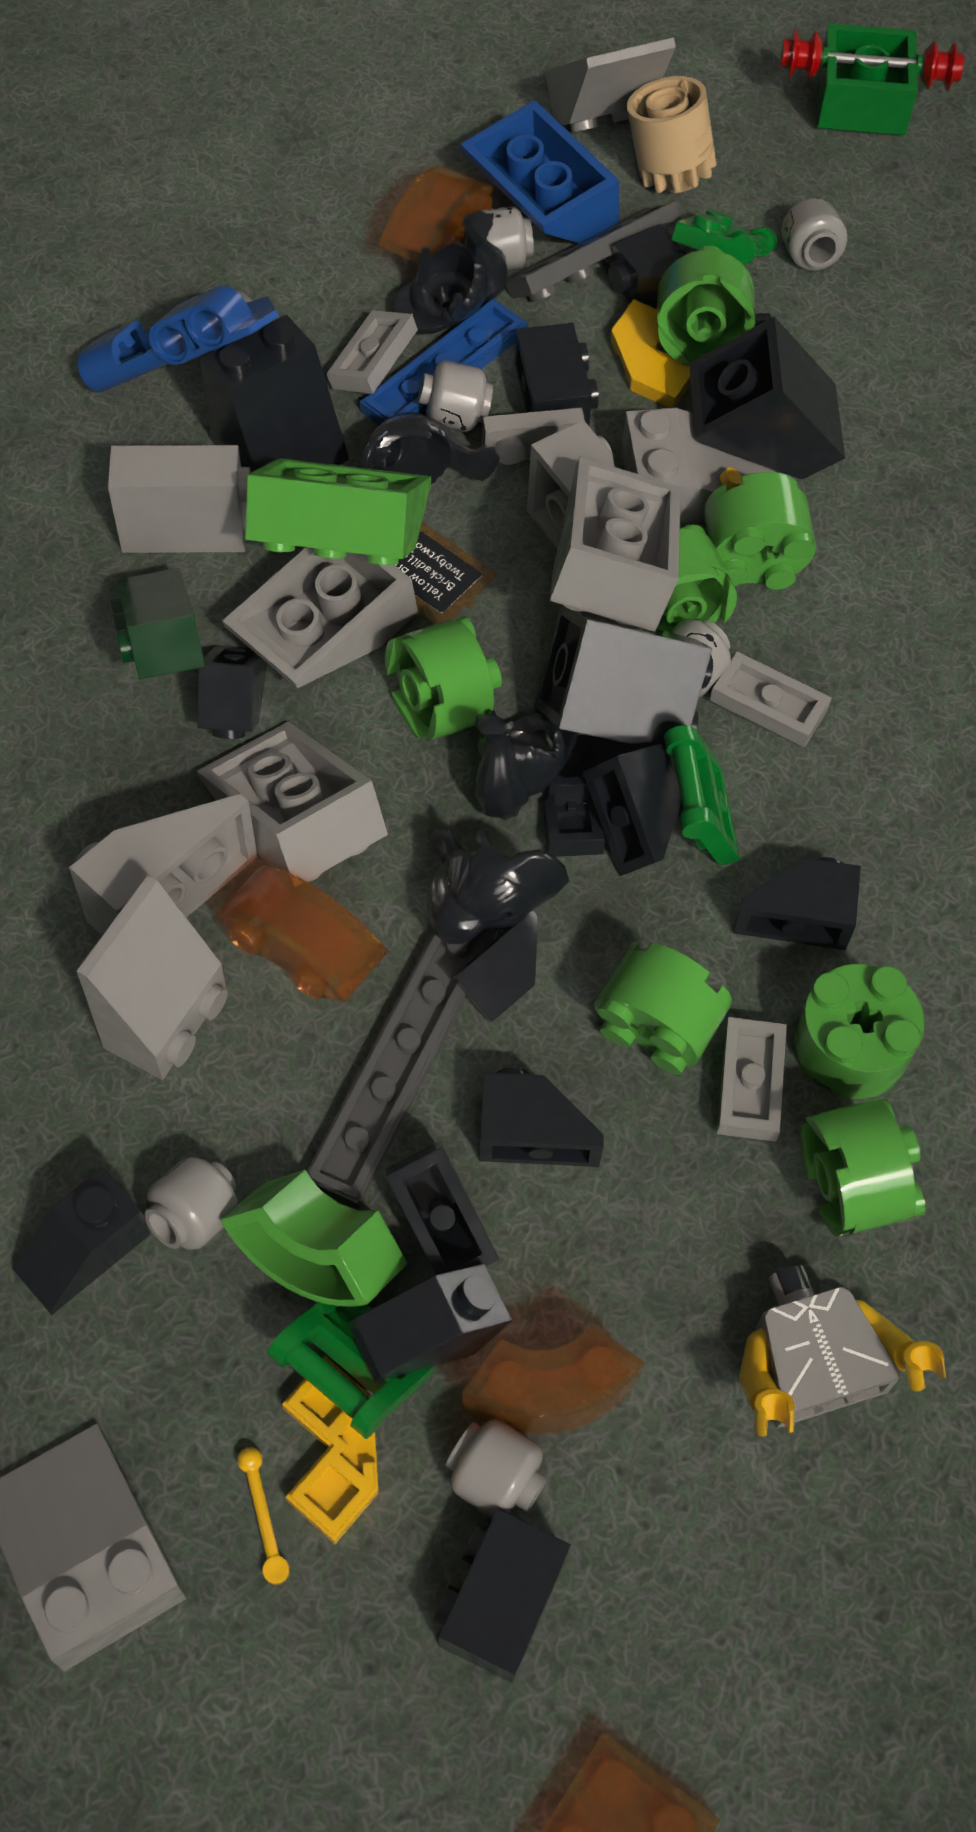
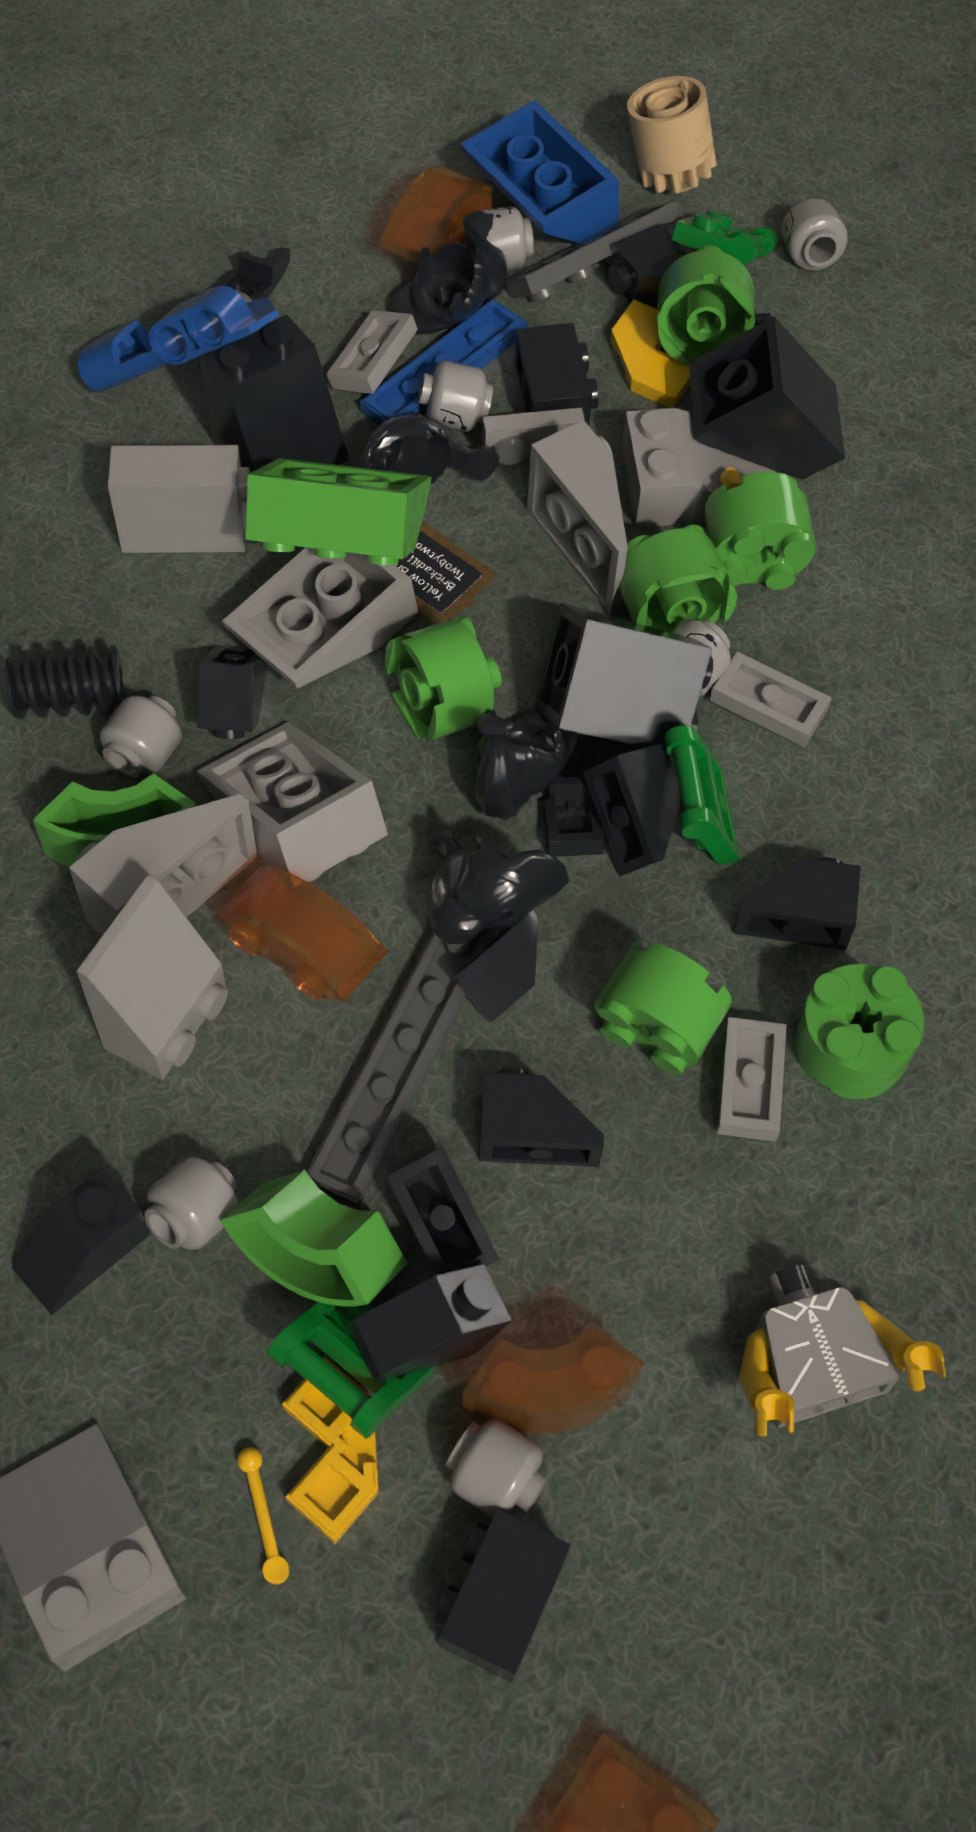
(64, 683): none -> black piece
(88, 815): none -> bright green brick
(140, 736): none -> light grey head
(156, 624): dark green brick -> none
(256, 275): none -> black slope
(604, 83): light grey slope -> none
(618, 545): light grey slope -> none
(862, 1167): bright green brick -> none
(869, 74): green brick -> none

